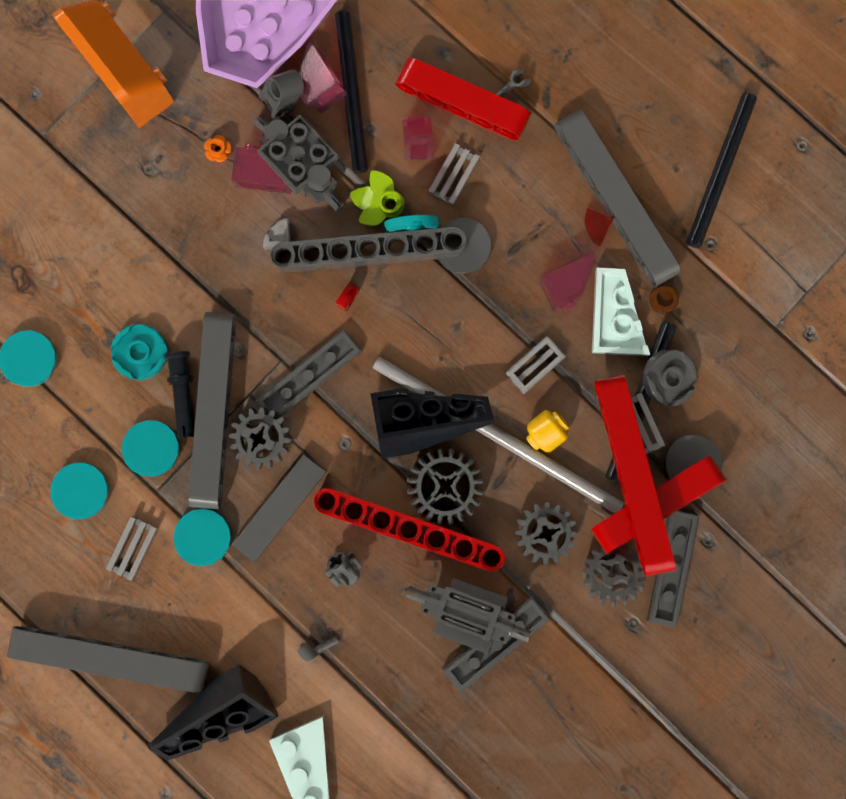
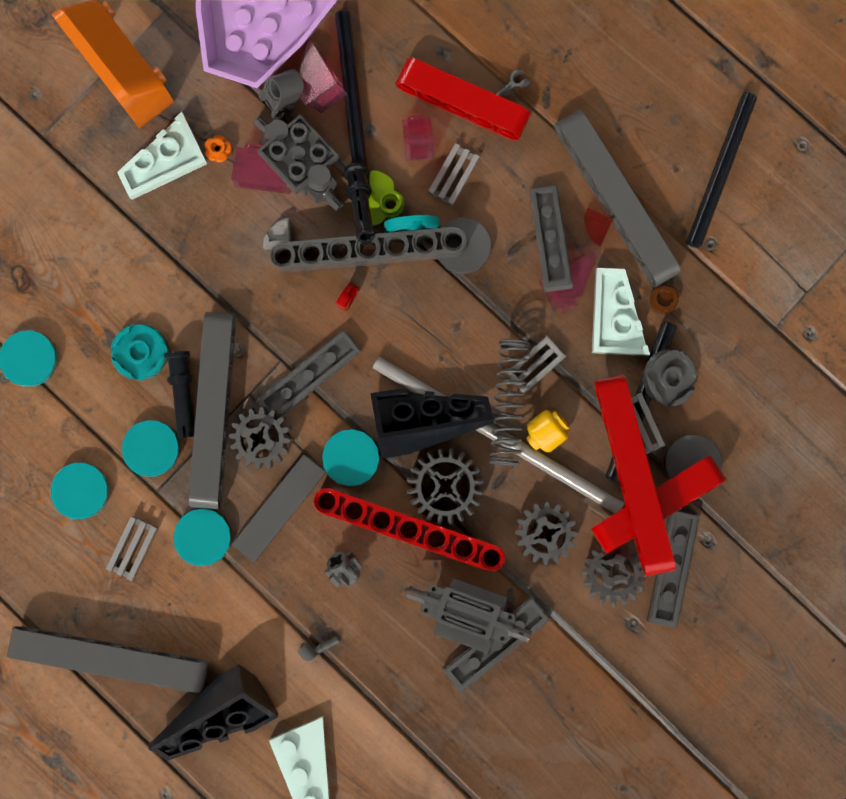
(164, 160): none -> light aqua wing
(350, 457): none -> teal tile
(359, 192): none -> black pin
(508, 344): none -> dark grey piece
(551, 238): none -> dark grey tile

